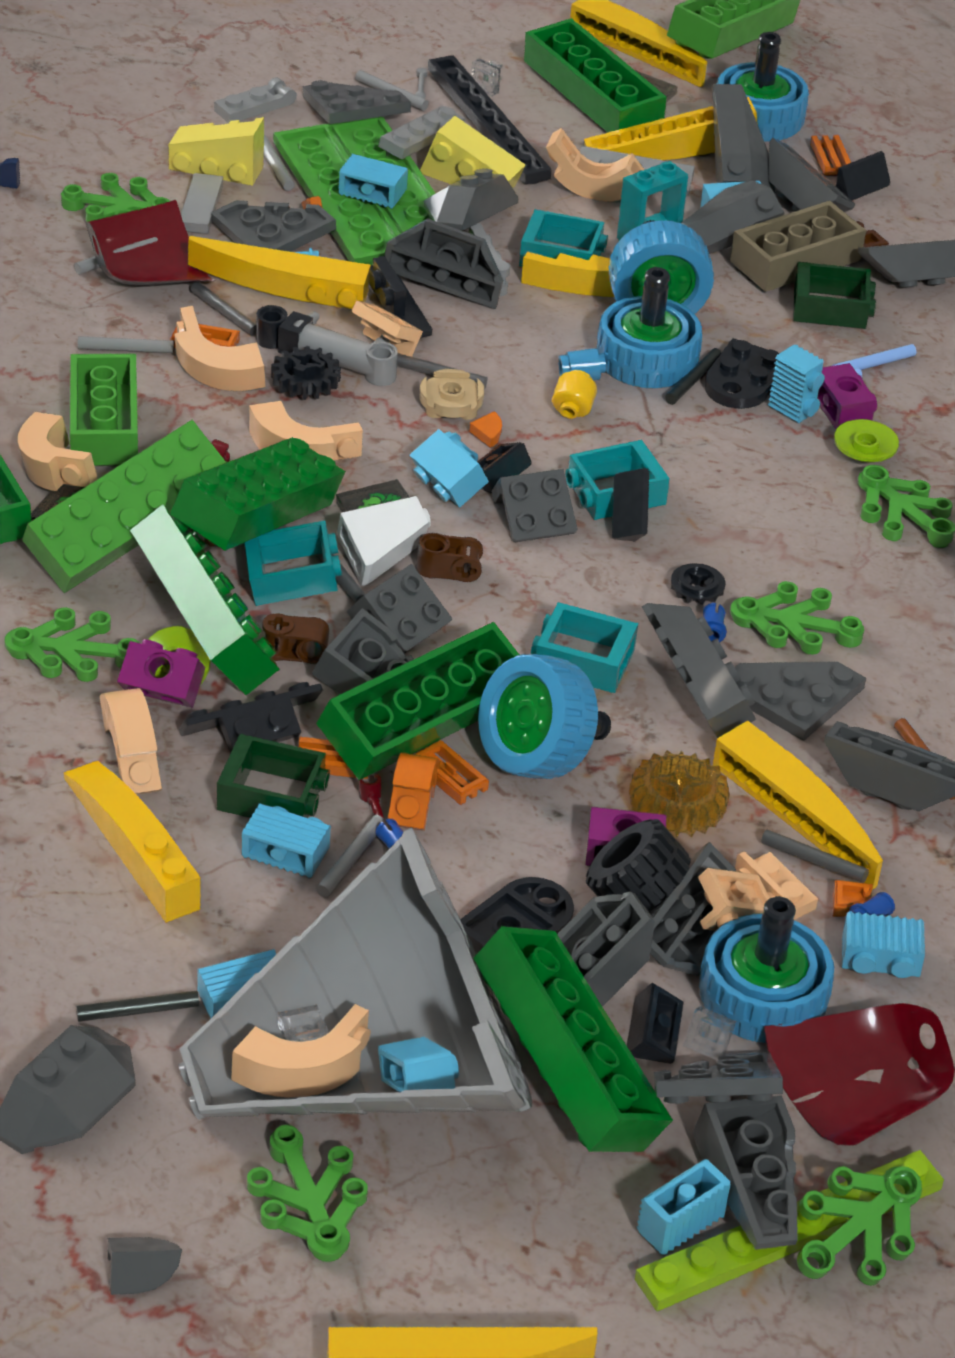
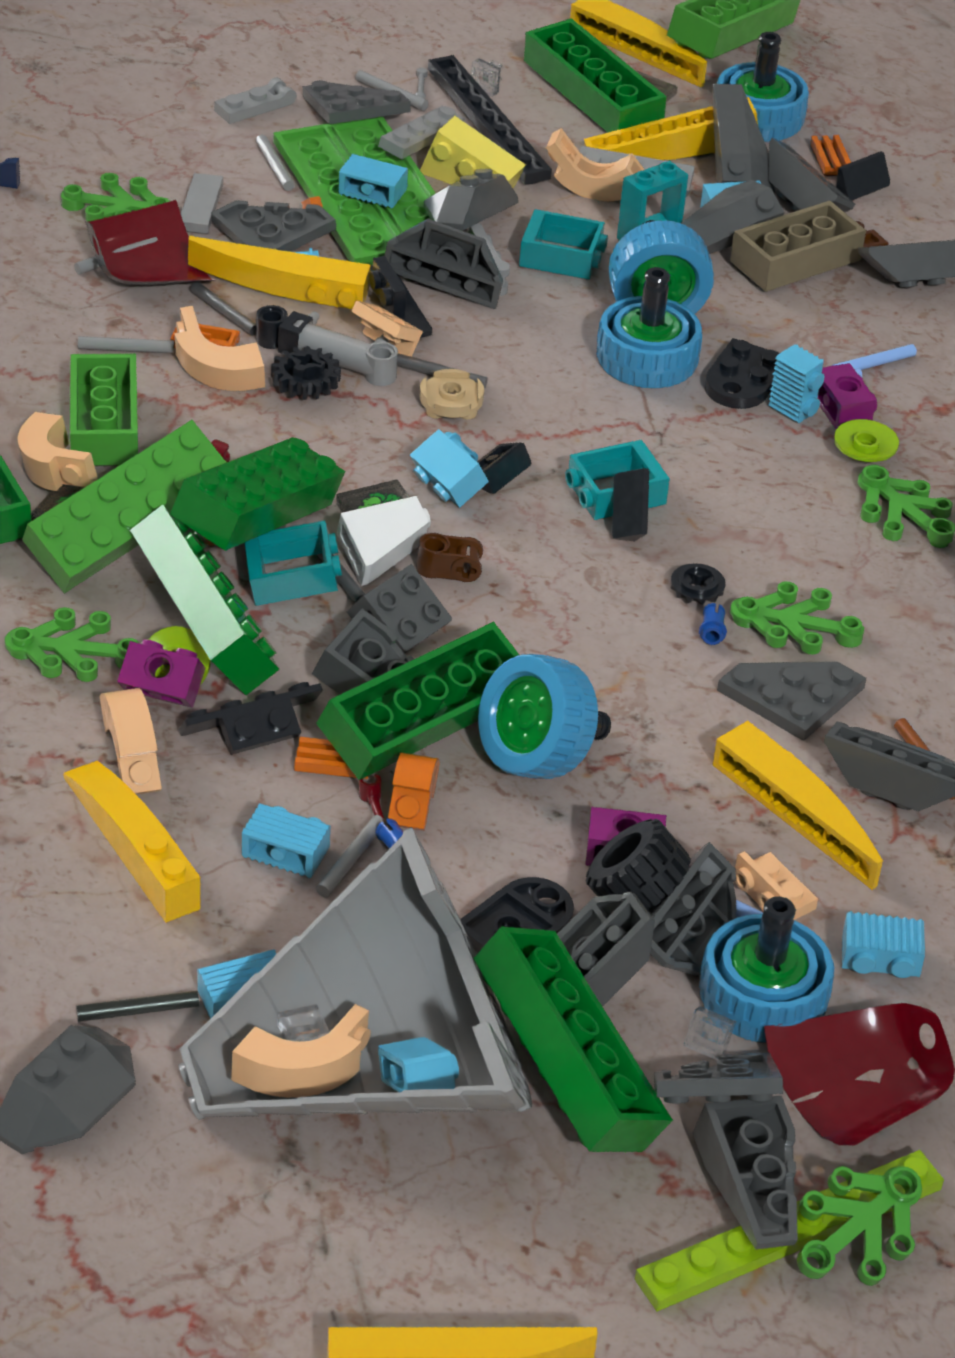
(141, 1263): dark grey brick -> none
(220, 150): light yellow wedge -> none
(272, 424): light nougat arch -> none
(274, 759): dark green window -> none
(287, 1148): bright green plant -> none
(298, 638): reddish brown piece -> none
(451, 781): orange tile -> none
(487, 428): orange tile -> none
(536, 505): dark grey bracket -> none
(568, 274): yellow slope -> none
(574, 394): yellow head -> none
(585, 360): dark azure brick -> none
(594, 627): teal window -> none
(655, 1025): black slope -> none
(683, 789): clear yellow gear -> none
(683, 1206): medium azure brick -> none
(692, 377): pearl dark grey bar -> none
(702, 666): dark grey wedge -> none
(731, 896): light nougat bracket -> none
(815, 856): dark grey bar -> none
(833, 281): dark green window -> none
(847, 894): orange tile -> none
(880, 905): blue pin -> none

